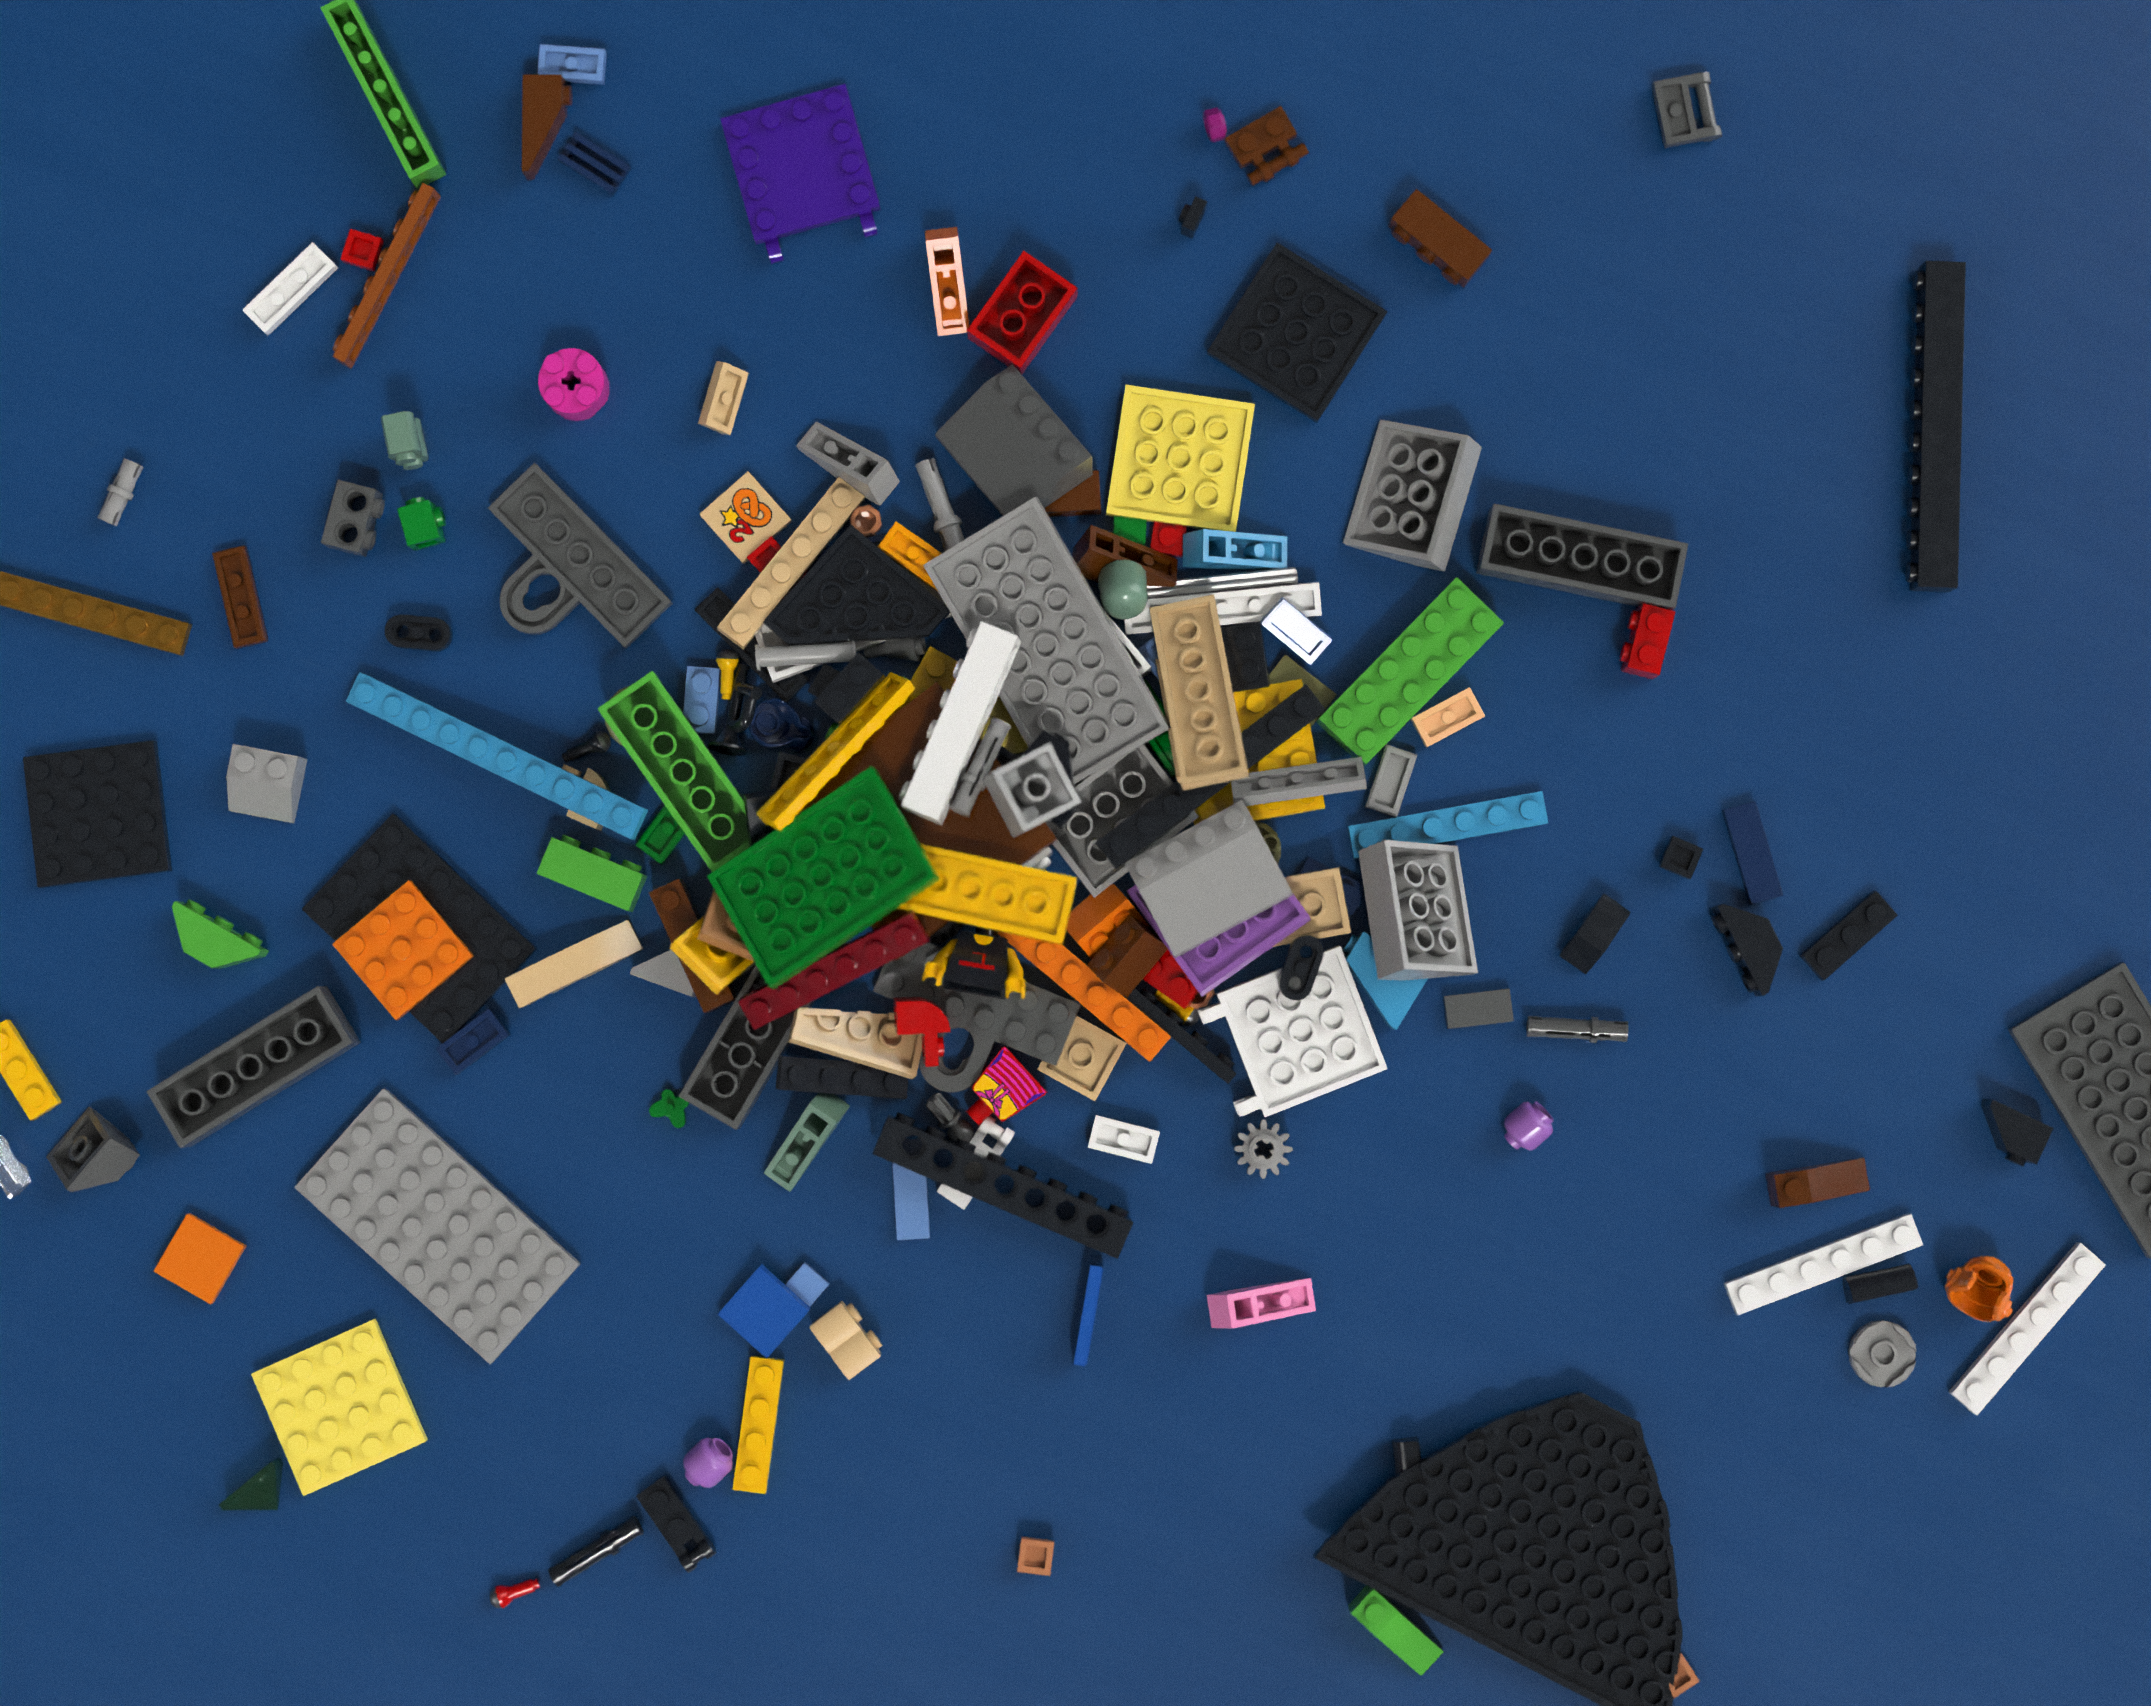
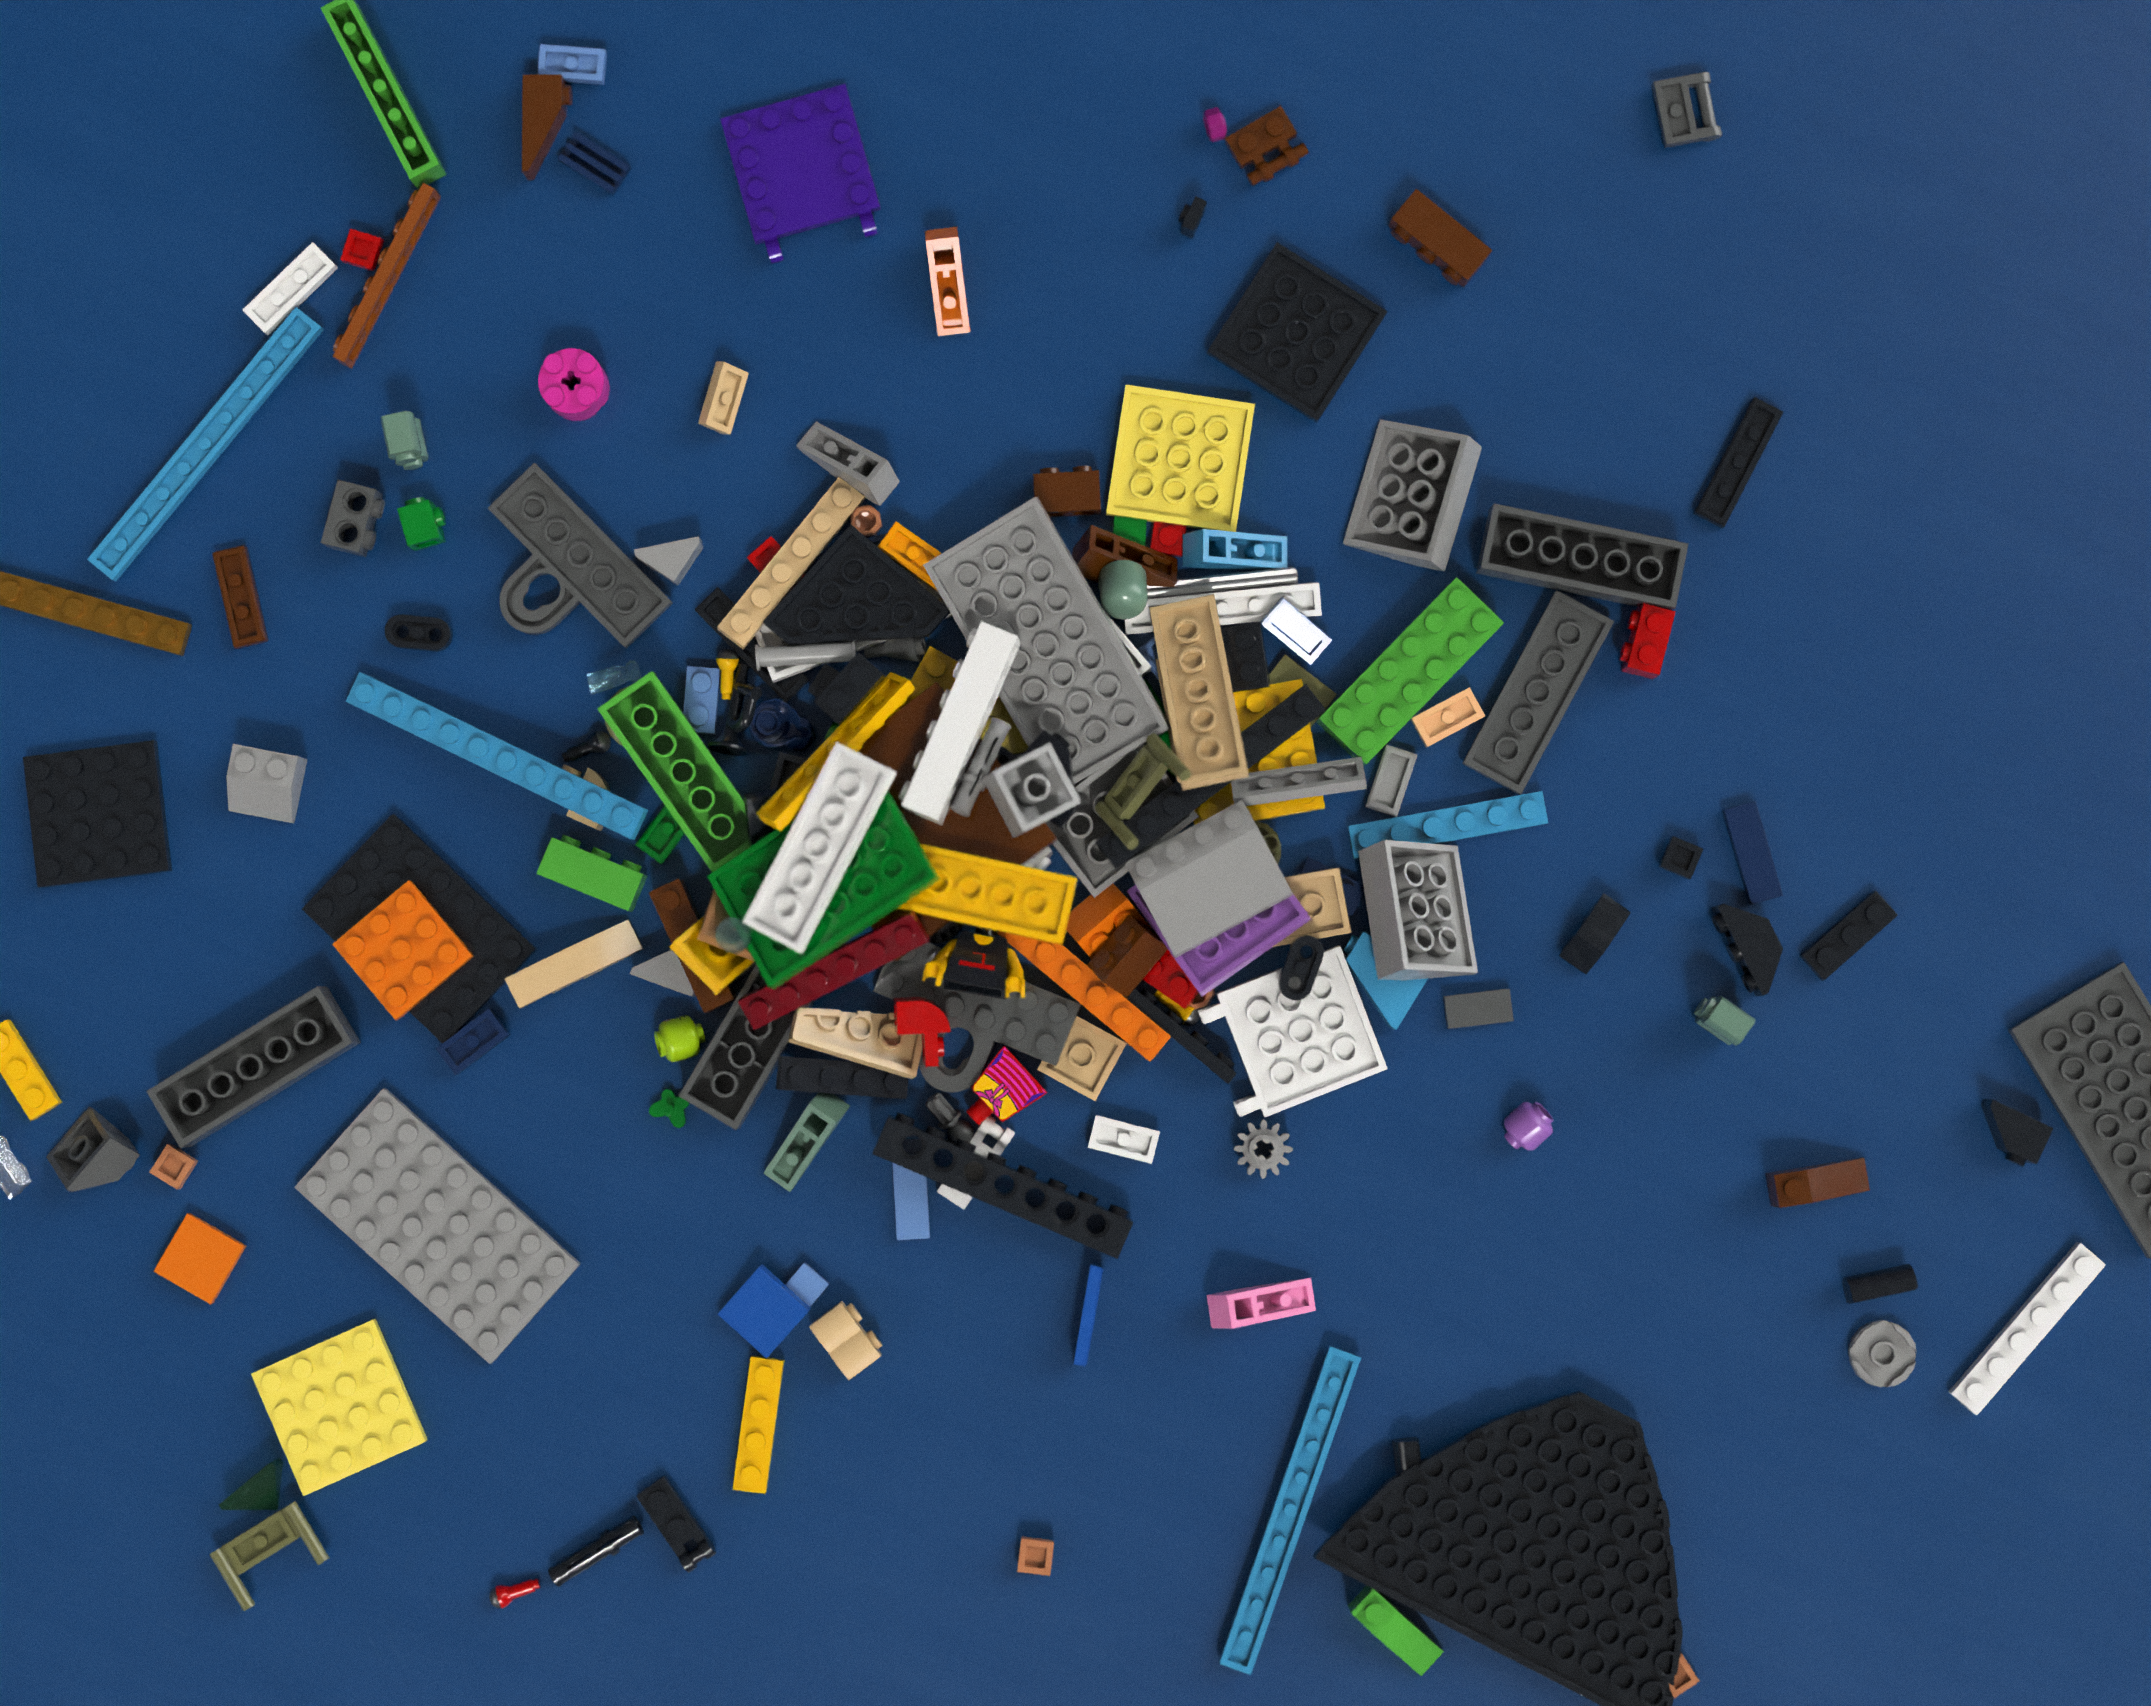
(120, 492): light grey pin -> none
(173, 1166): none -> nougat plate
(205, 444): none -> dark azure plate
(213, 939): bright green slope -> none
(261, 1543): none -> olive plate
(613, 677): none -> clear light blue piece
(671, 558): none -> light grey slope
(679, 1038): none -> lime head
(708, 1462): medium lavender head -> none
(733, 935): none -> clear light blue tile
(745, 516): tan tile -> none
(819, 847): none -> white plate
(946, 523): light grey pin -> none
(1014, 444): dark grey slope -> none
(1022, 312): red brick -> none
(1137, 784): none -> olive plate
(1289, 1510): none -> dark azure plate
(1538, 692): none -> dark grey plate
(1588, 1029): dark grey pin -> none
(1723, 1019): none -> sand green brick
(1738, 462): none -> black tile
(1823, 1264): white plate -> none
(1937, 426): black brick -> none
(1981, 1288): orange helmet -> none

